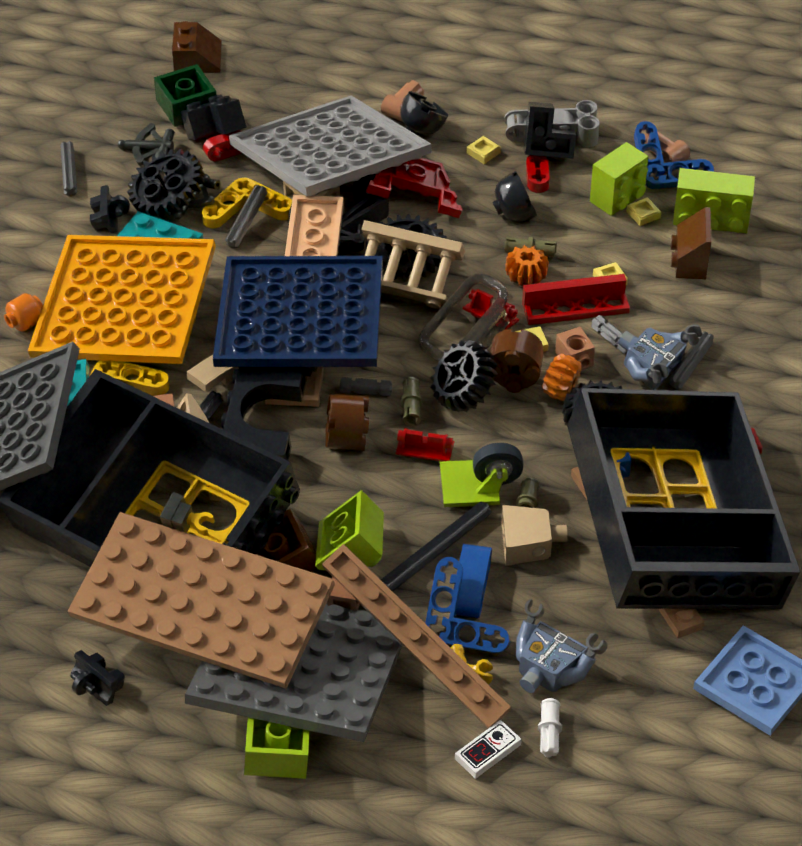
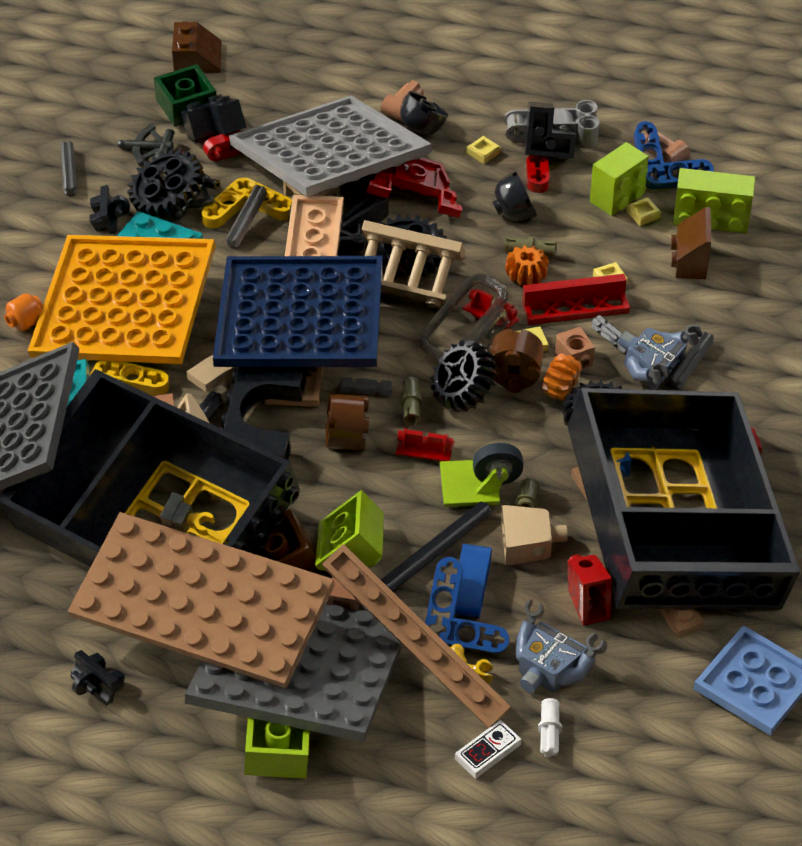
(585, 576): none -> red torso

